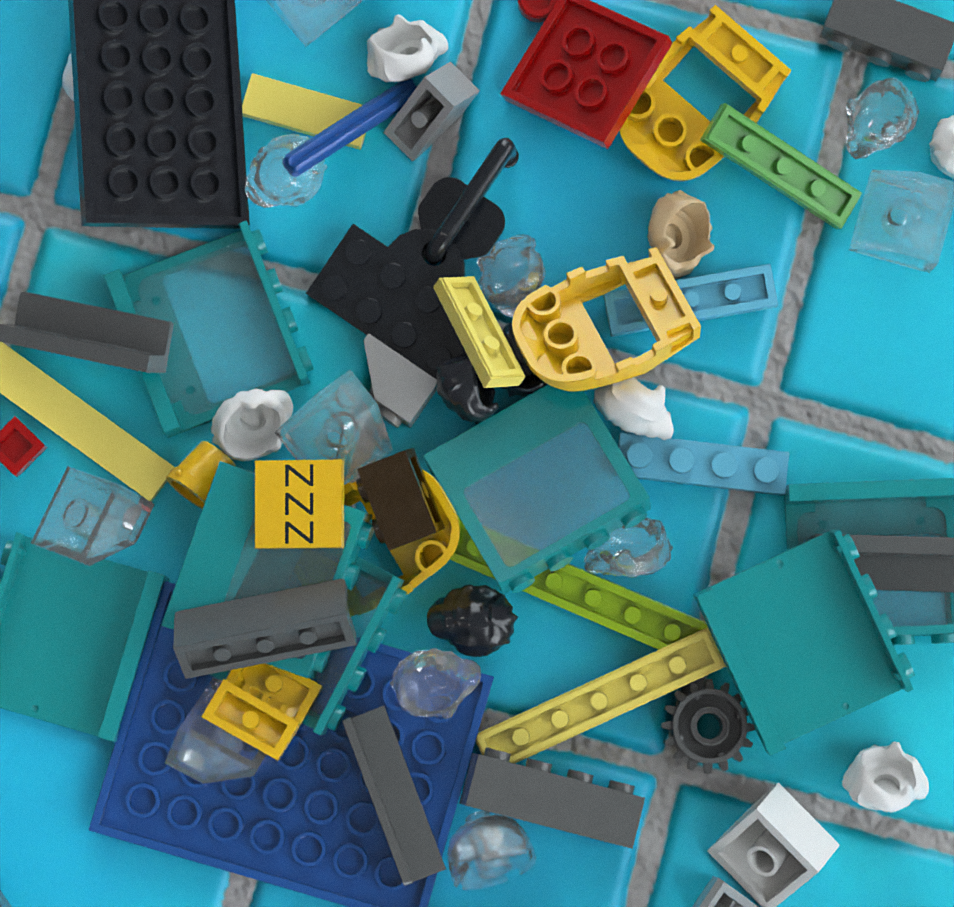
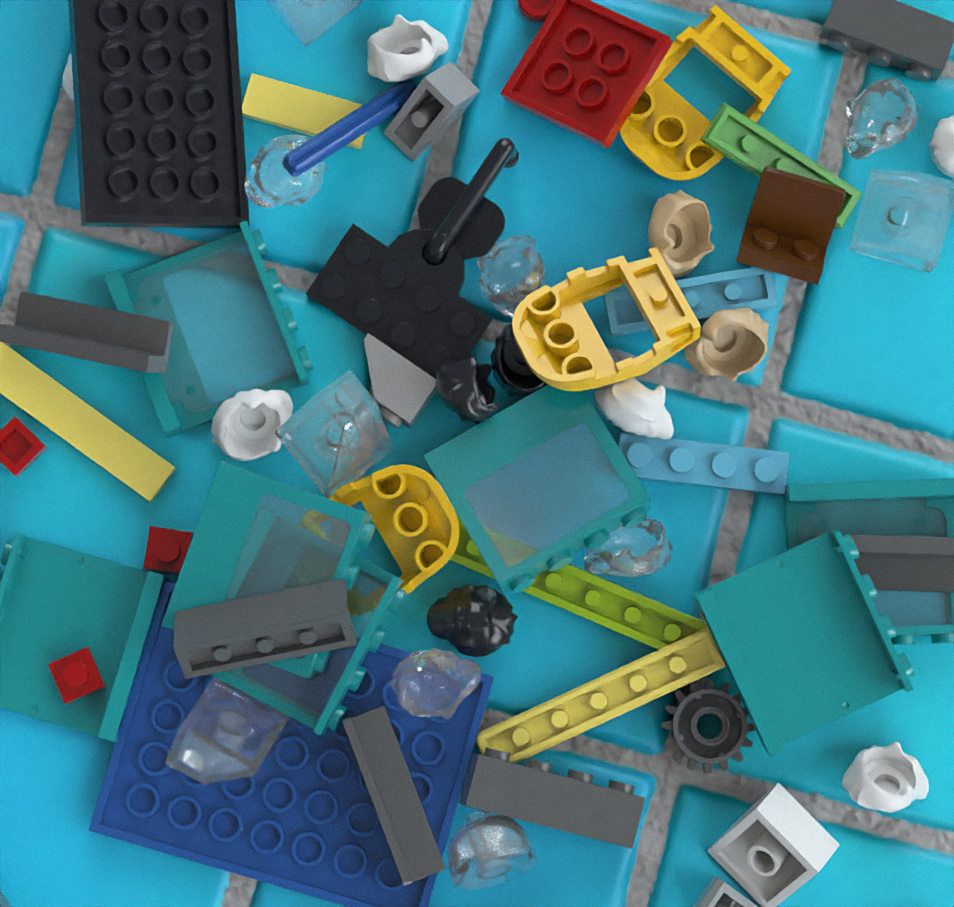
(77, 675): none -> red plate
(91, 518): clear slope -> none
(166, 549): none -> red plate
(196, 472): yellow piece -> none
(262, 706): yellow slope -> none
(299, 504): yellow tile -> none
(399, 499): dark brown brick -> none
(479, 332): light yellow tile -> none
(729, 344): none -> tan hair
(790, 225): none -> reddish brown bracket

